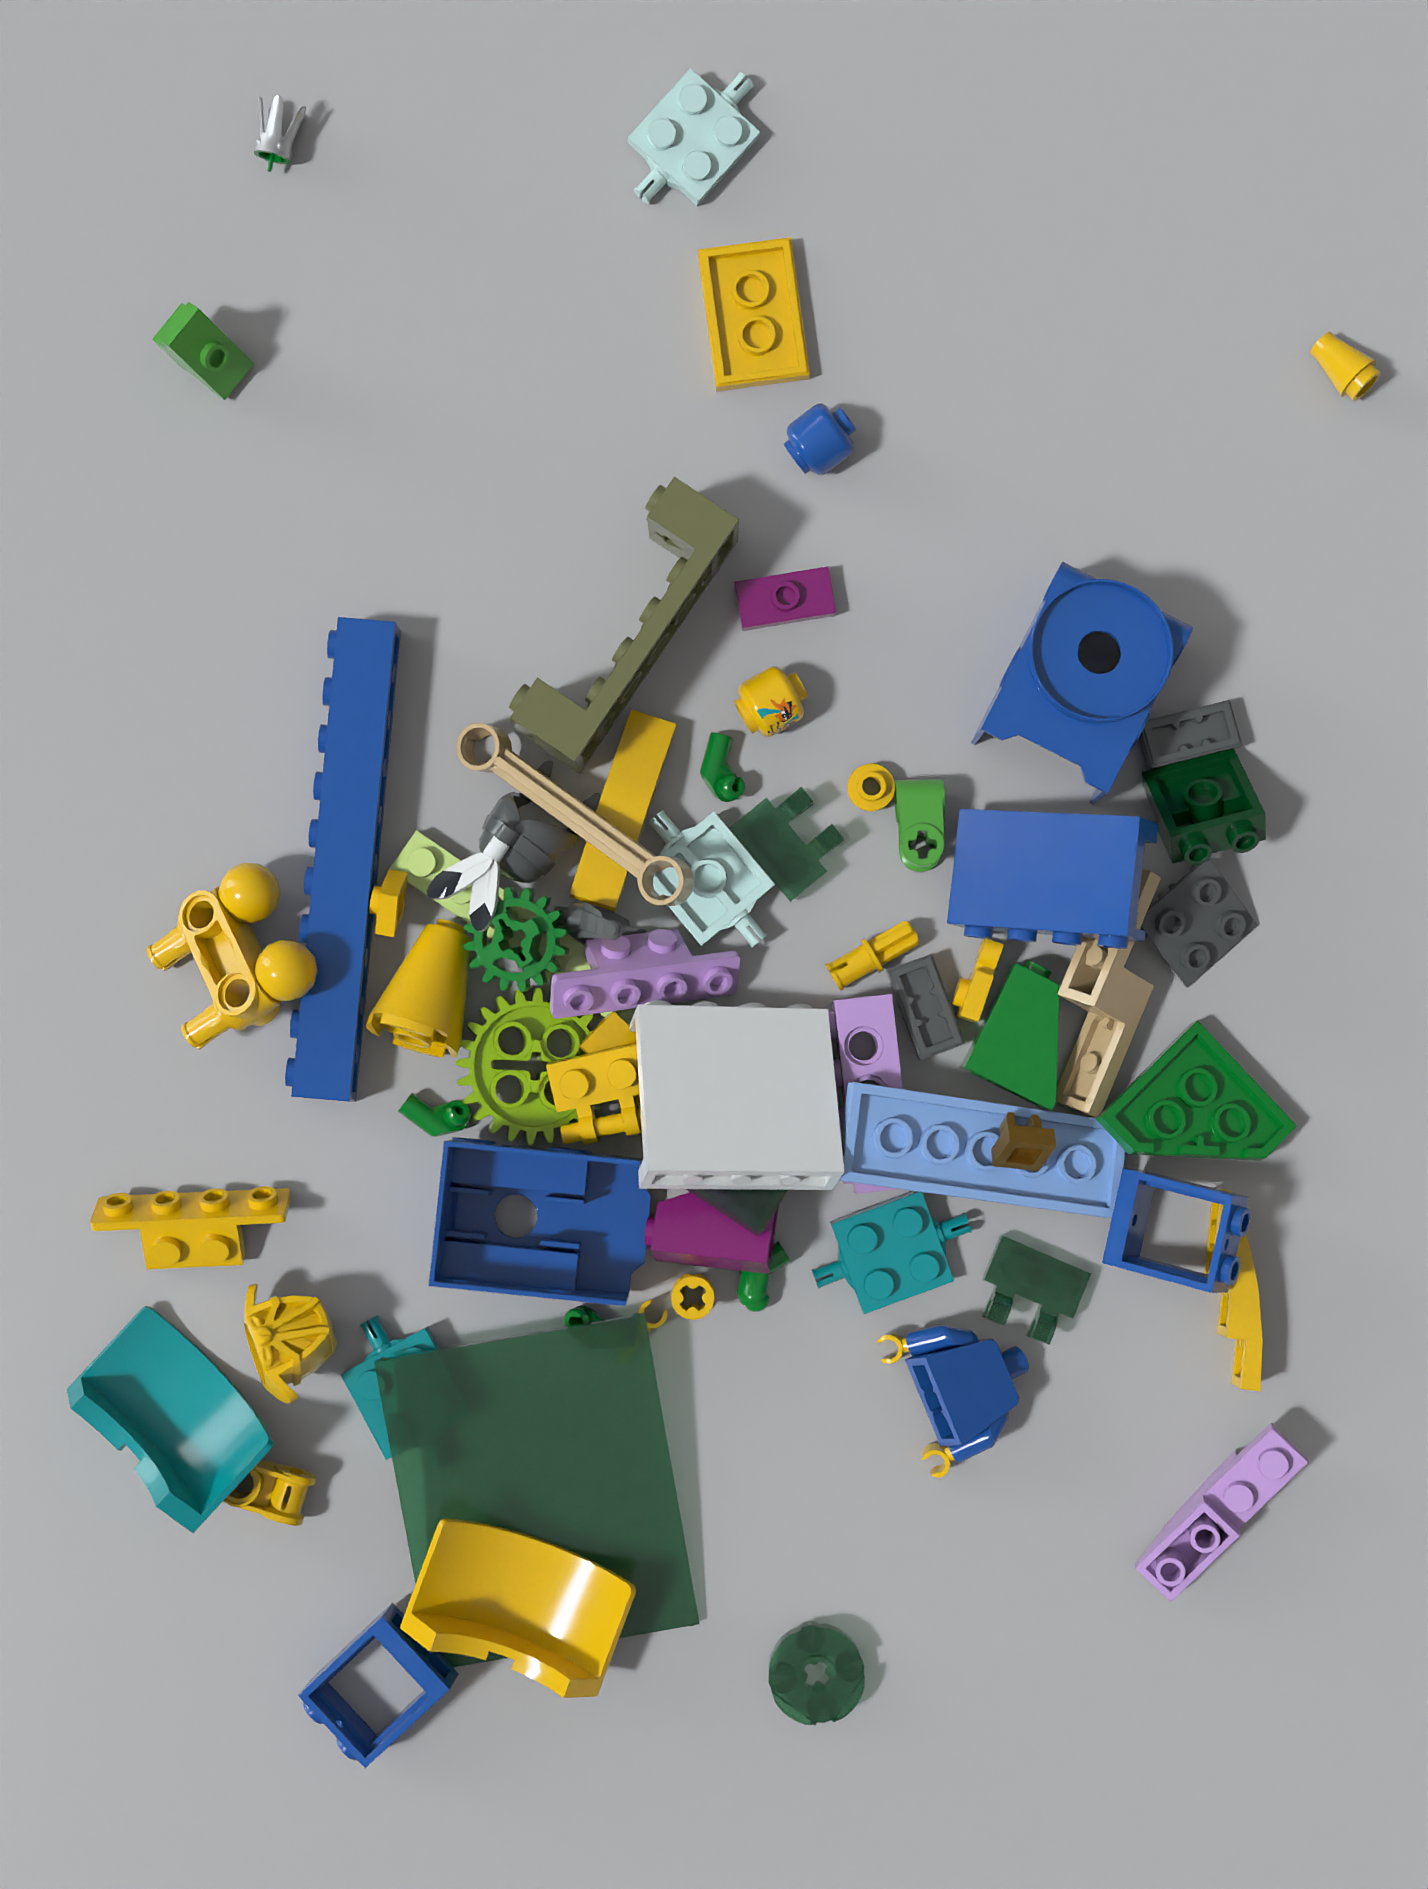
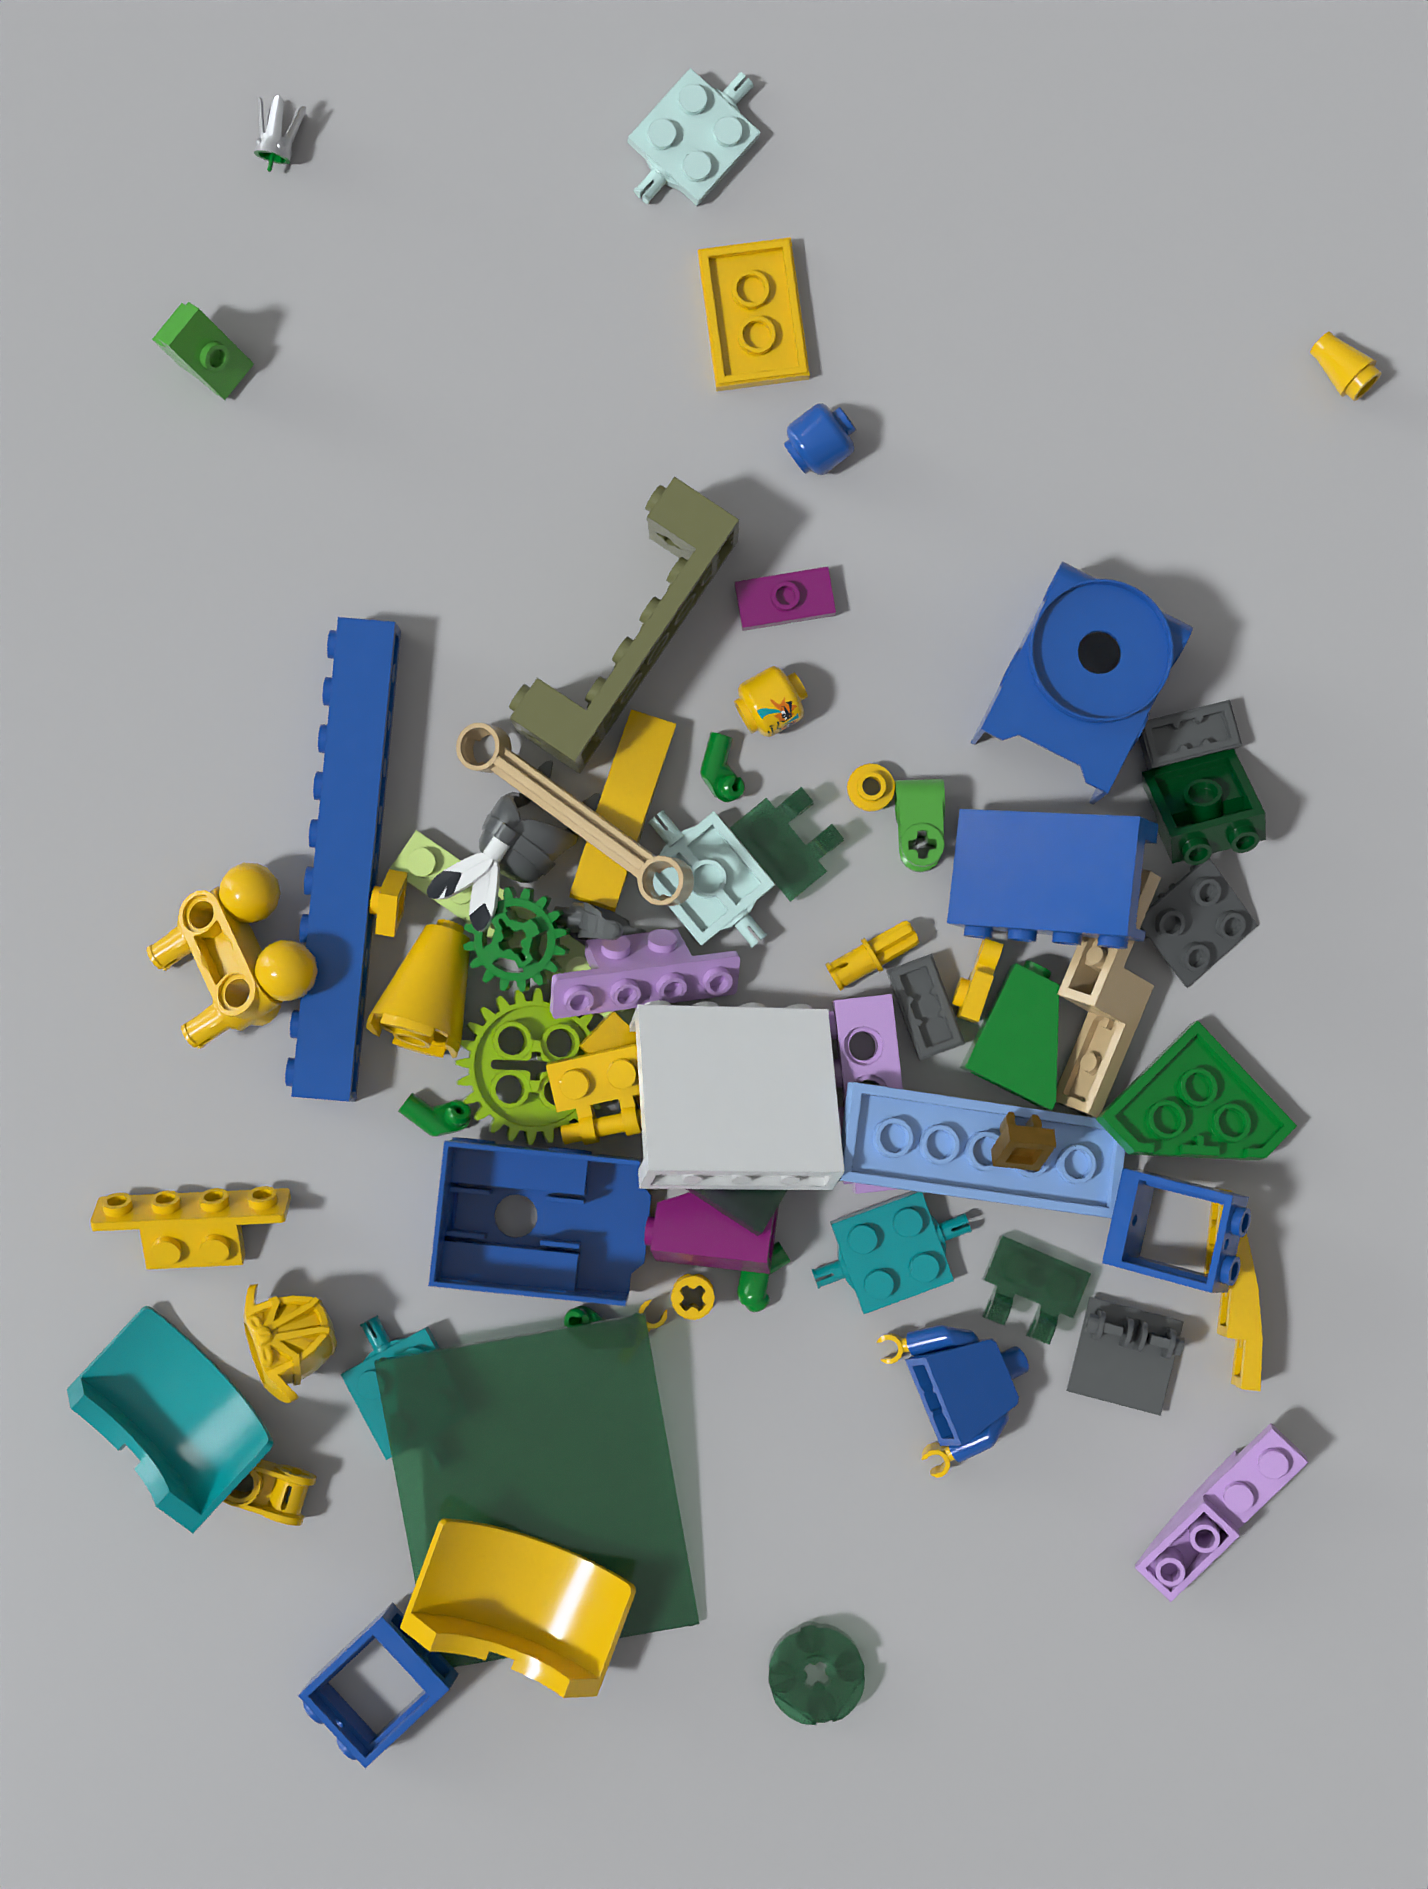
(1125, 1356): none -> dark grey hinge

